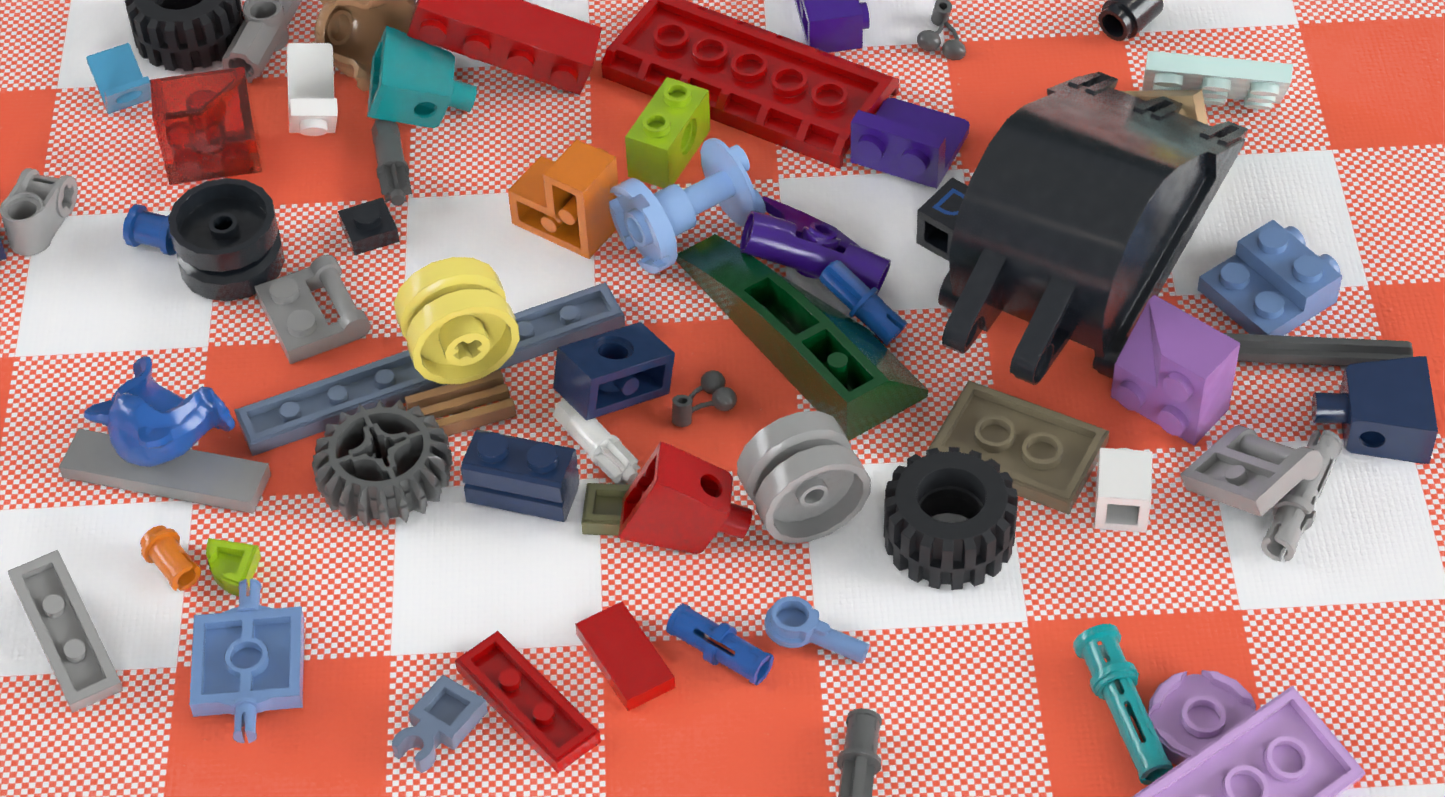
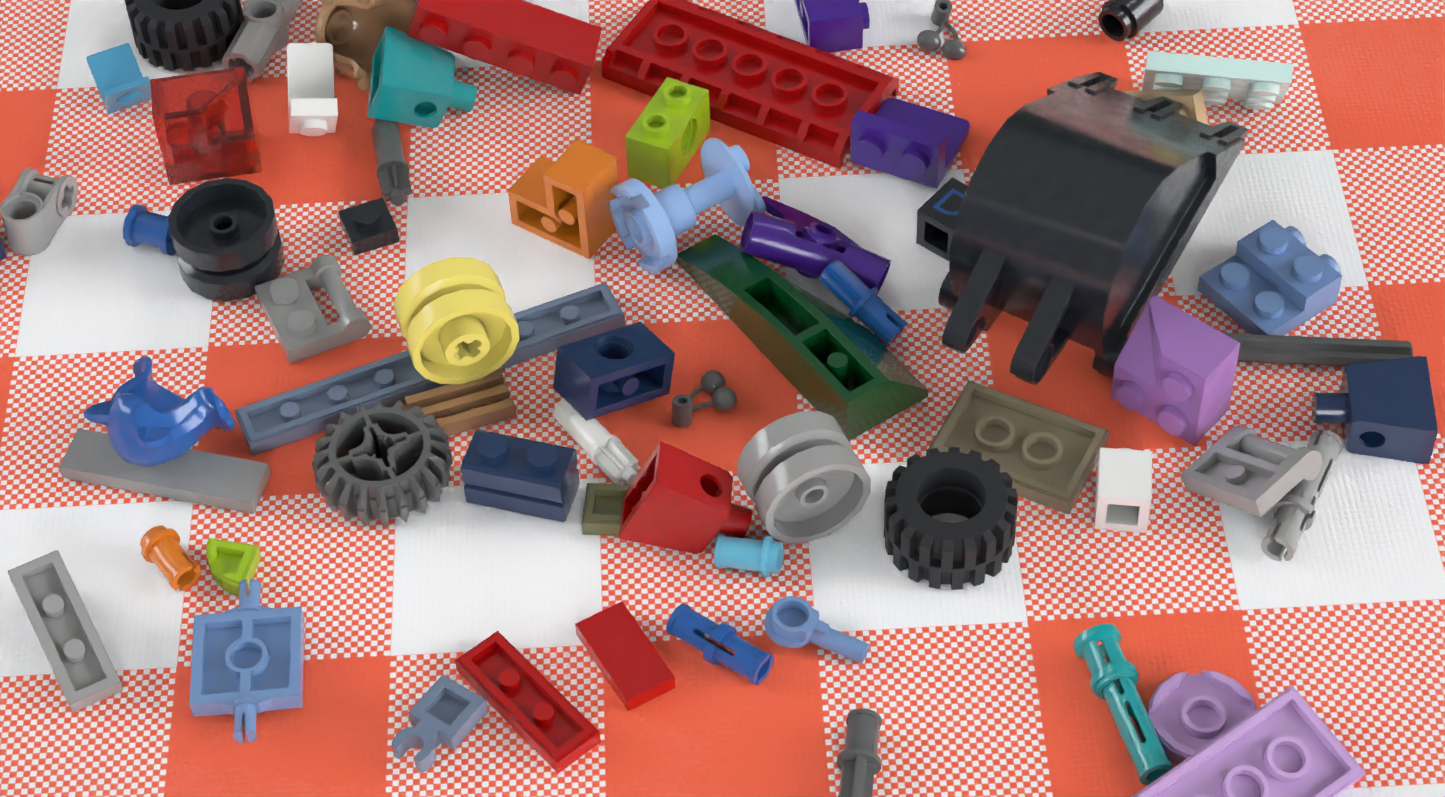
(749, 554): none -> medium azure pin

